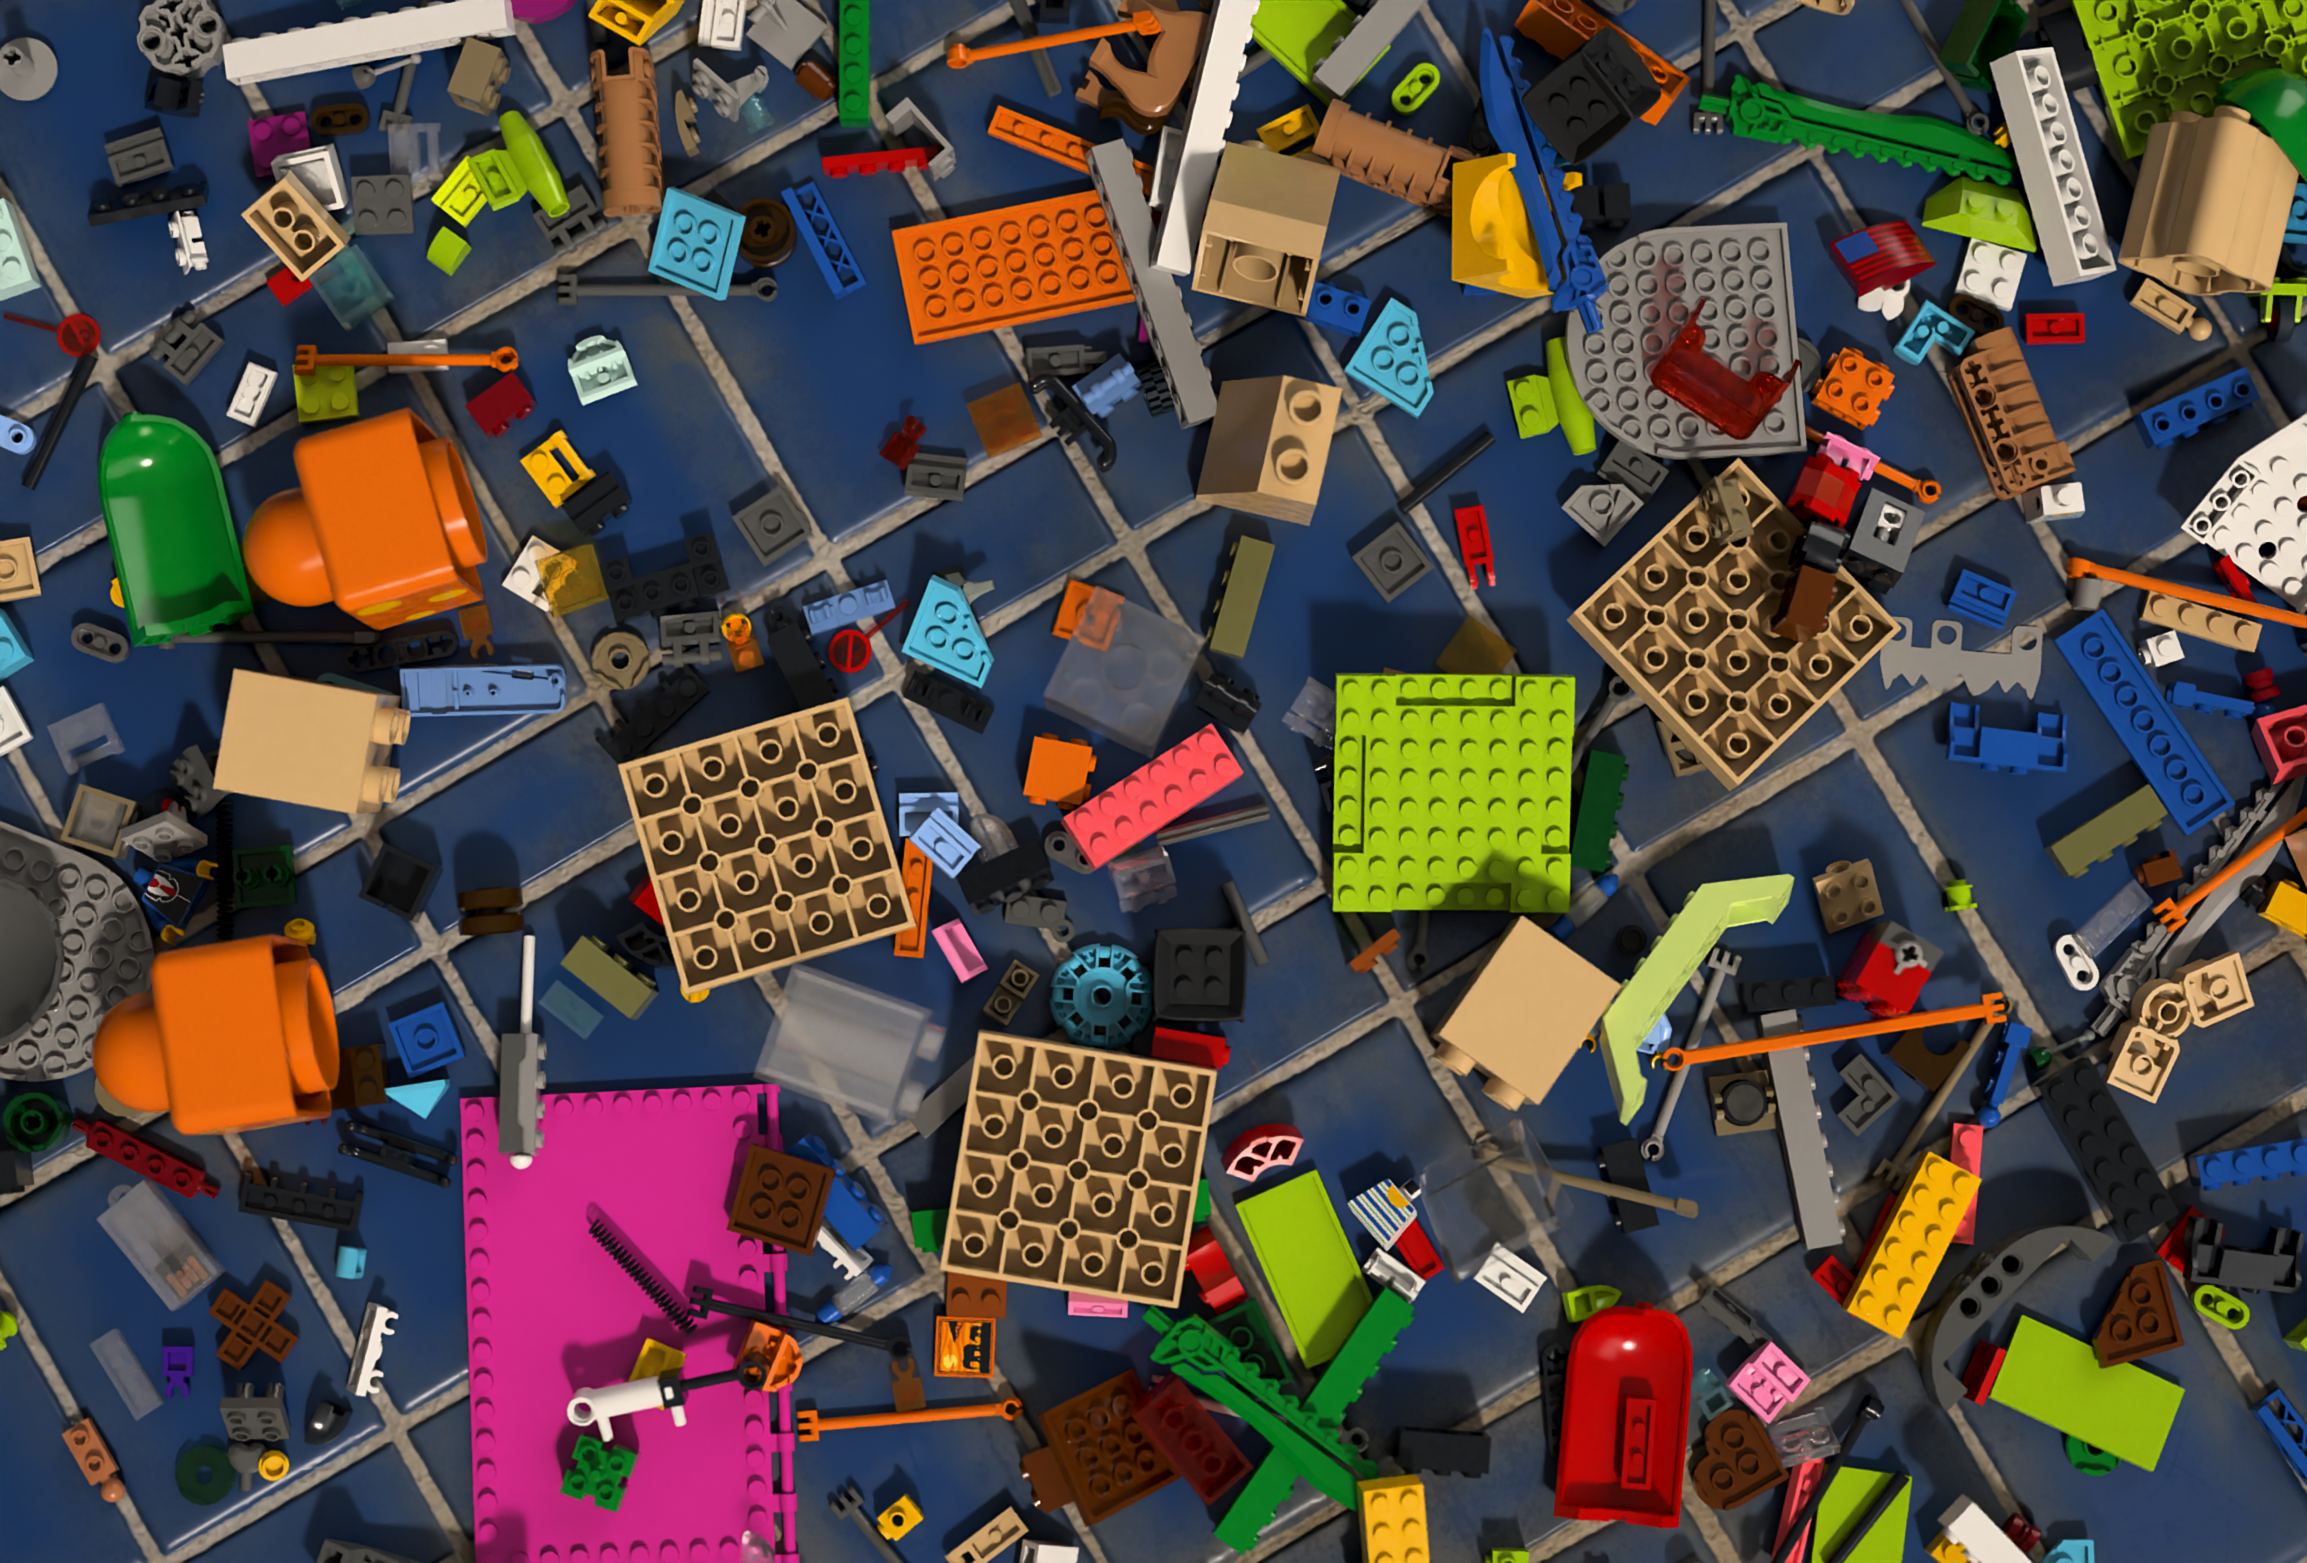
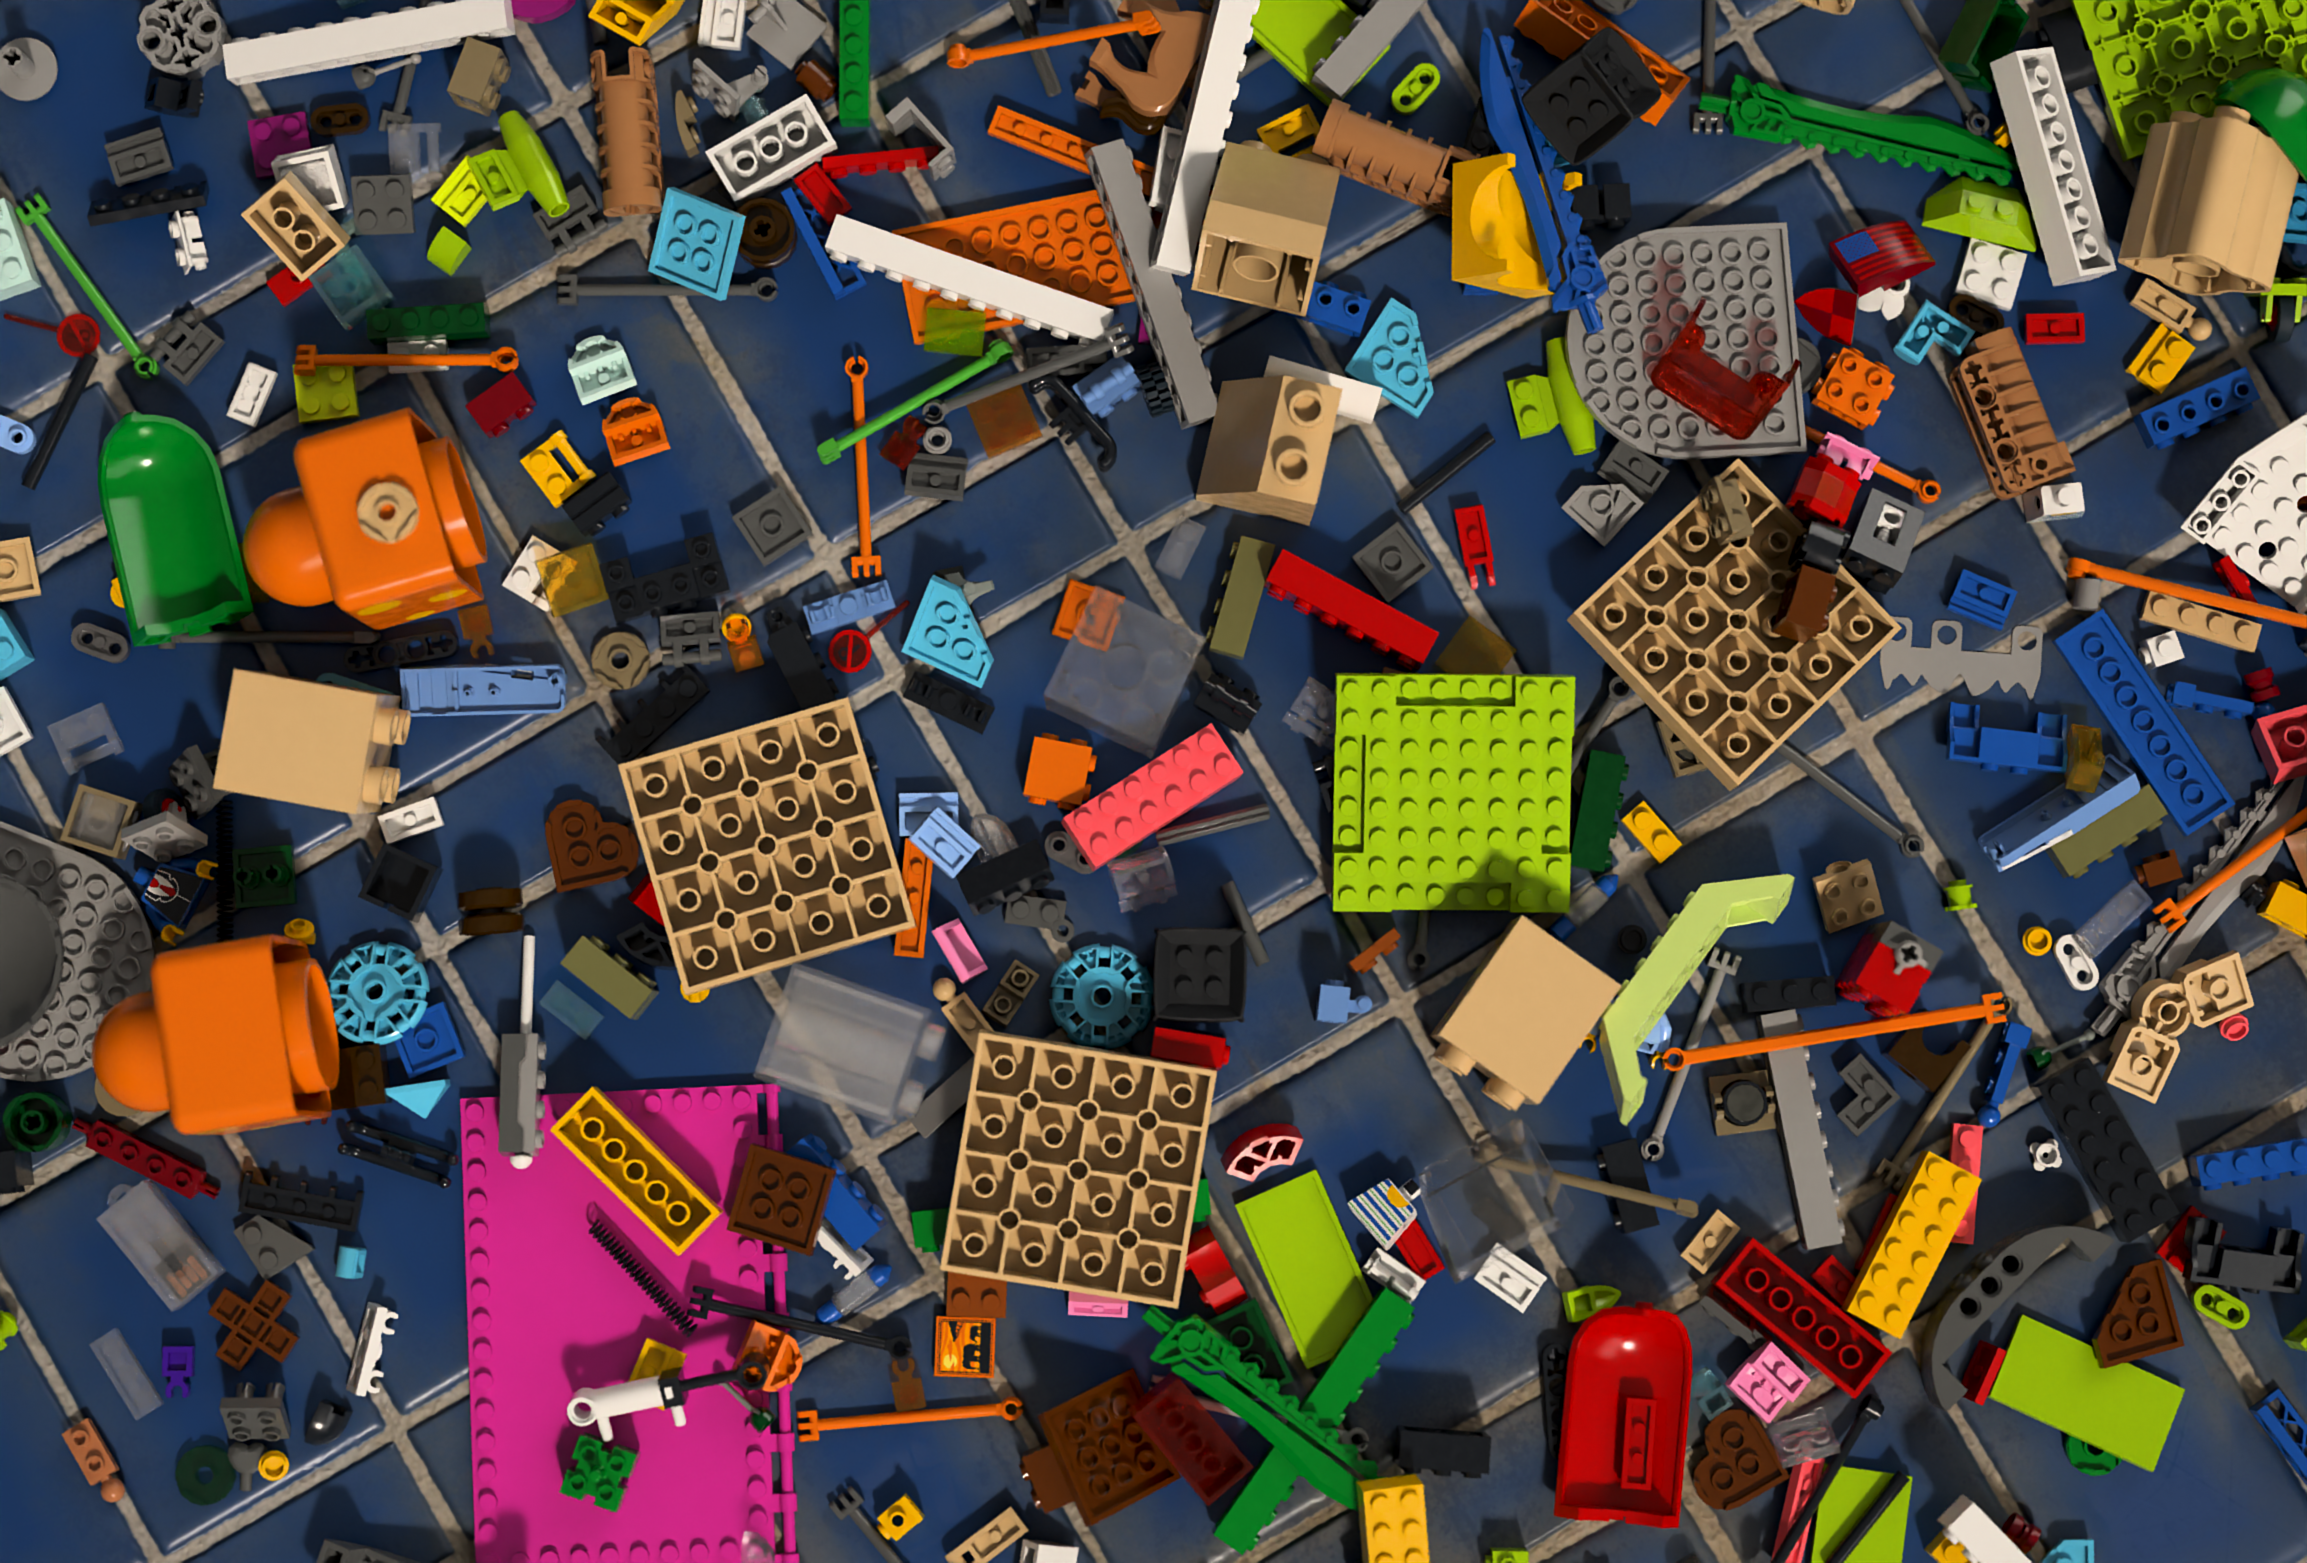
(37, 215): none -> bright green hinge
(270, 1246): none -> dark grey wing
(394, 995): none -> medium azure plate
(404, 520): none -> tan tile
(411, 820): none -> white plate
(428, 323): none -> dark green brick
(586, 848): none -> reddish brown plate
(634, 431): none -> orange slope
(636, 1170): none -> yellow brick
(760, 1417): none -> dark green hinge
(772, 151): none -> white brick
(822, 194): none -> red tile
(865, 558): none -> orange hinge
(934, 431): none -> light grey plate
(954, 332): none -> clear neon green plate
(960, 1012): none -> tan plate
(968, 281): none -> white brick
(998, 353): none -> bright green hinge
(1111, 343): none -> dark grey hinge
(1180, 547): none -> clear plate
(1334, 1002): none -> medium blue brick
(1350, 610): none -> red brick
(1357, 398): none -> white brick
(1651, 832): none -> yellow plate
(1709, 1241): none -> tan plate
(1801, 1317): none -> red brick
(1830, 312): none -> shield
(1855, 803): none -> dark grey hinge
(2036, 941): none -> yellow plate
(2053, 1159): none -> white plate
(2057, 816): none -> medium blue piece
(2084, 758): none -> clear yellow brick
(2160, 359): none -> yellow plate
(2234, 1027): none -> coral plate

